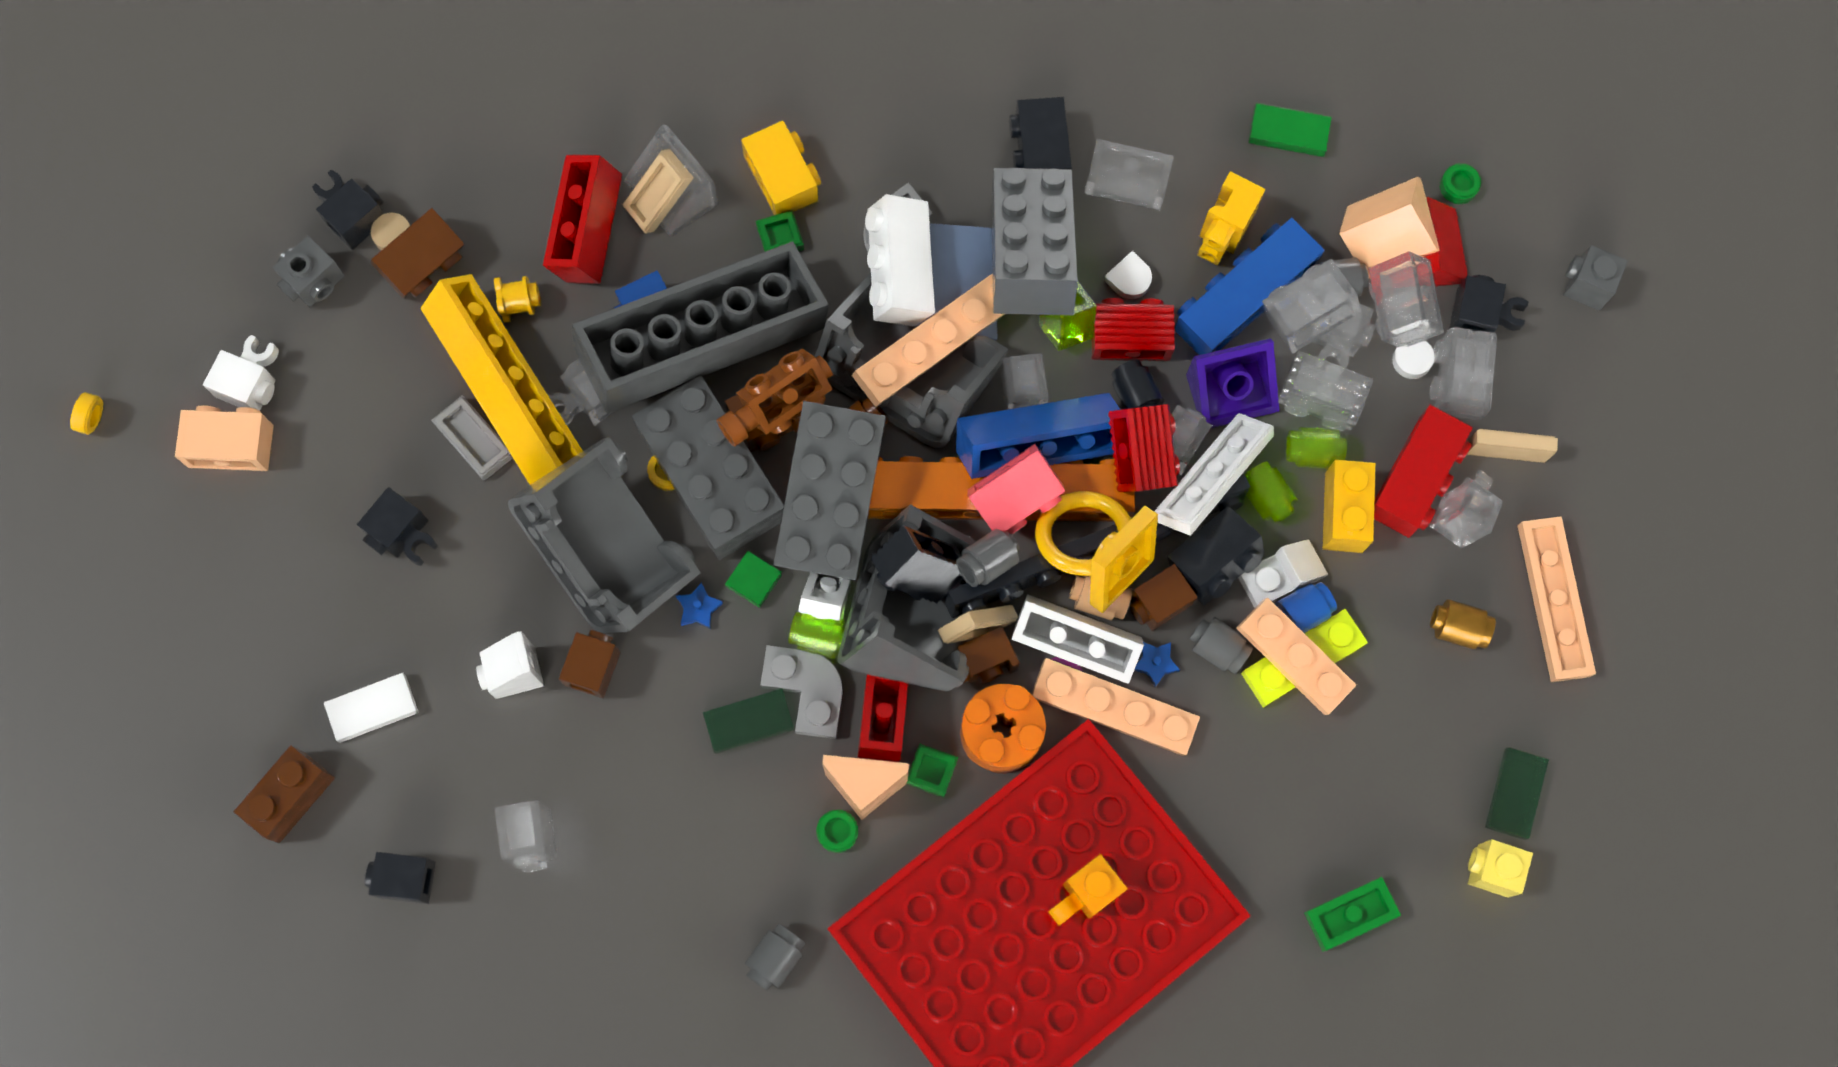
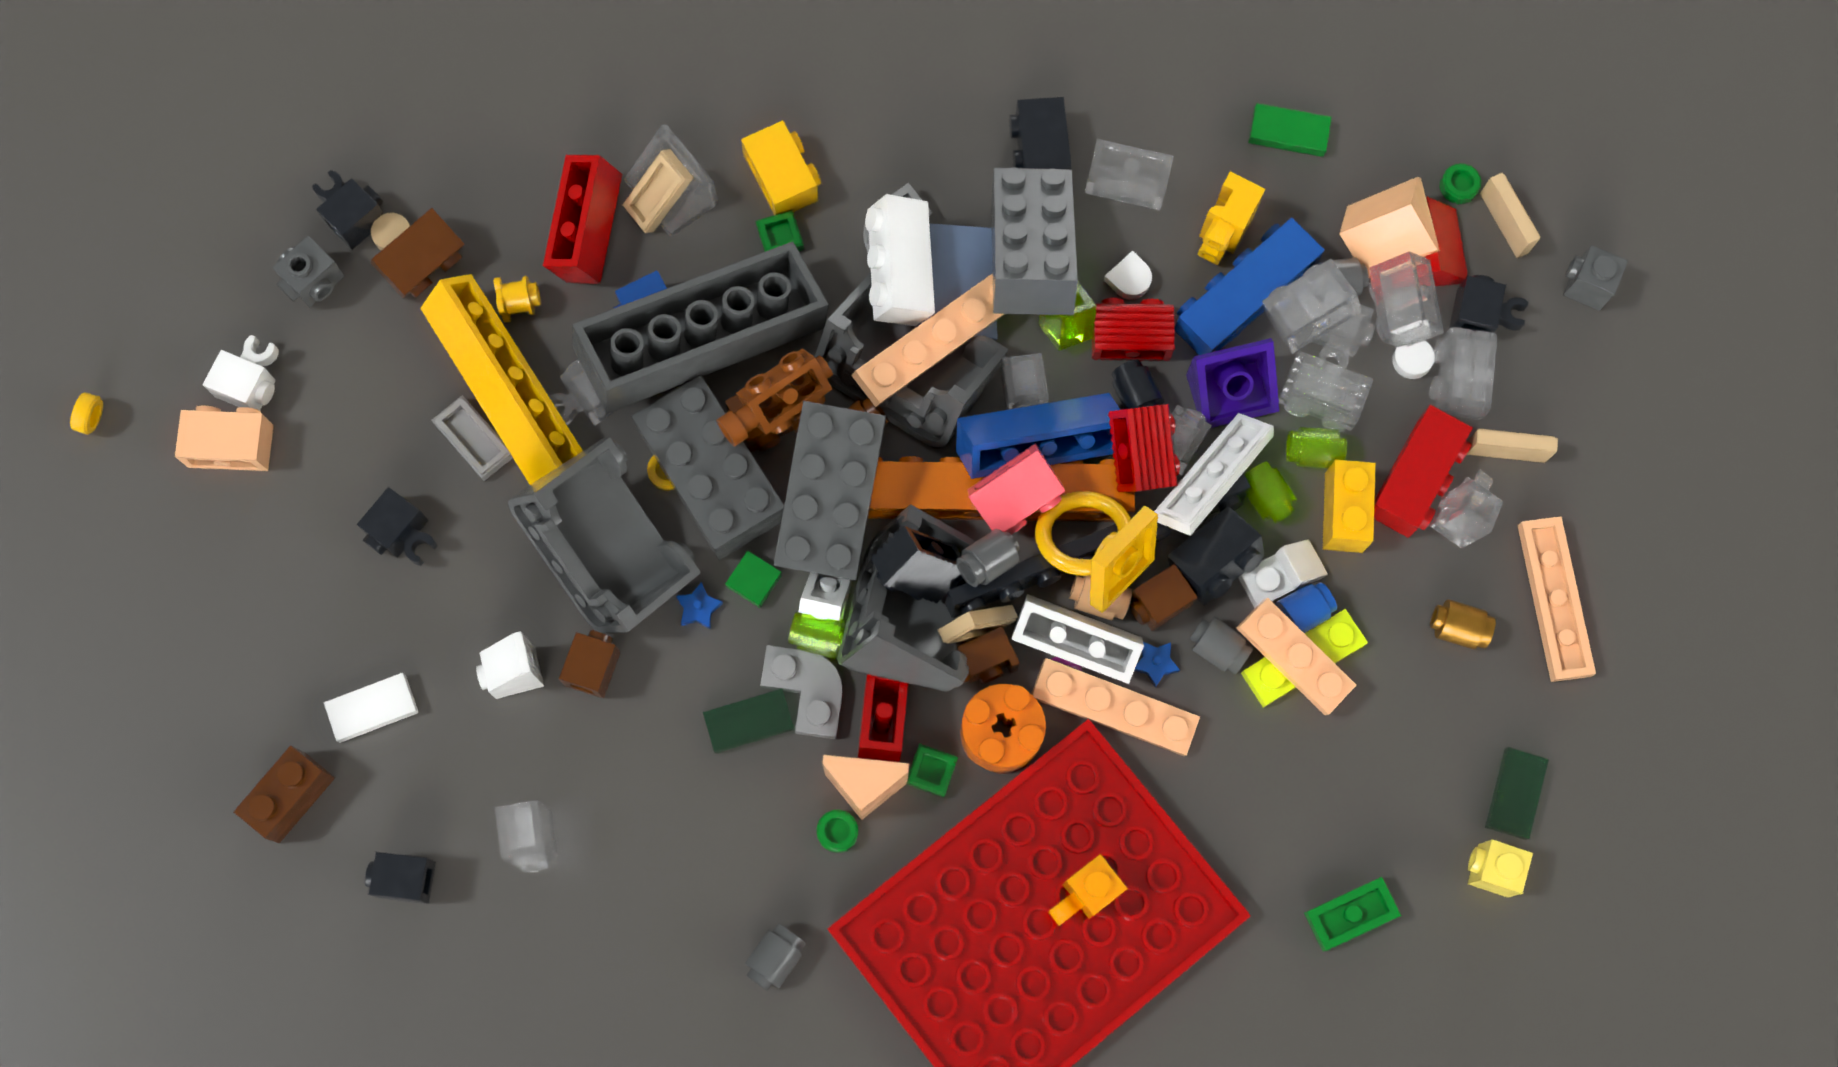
(1510, 215): none -> tan tile

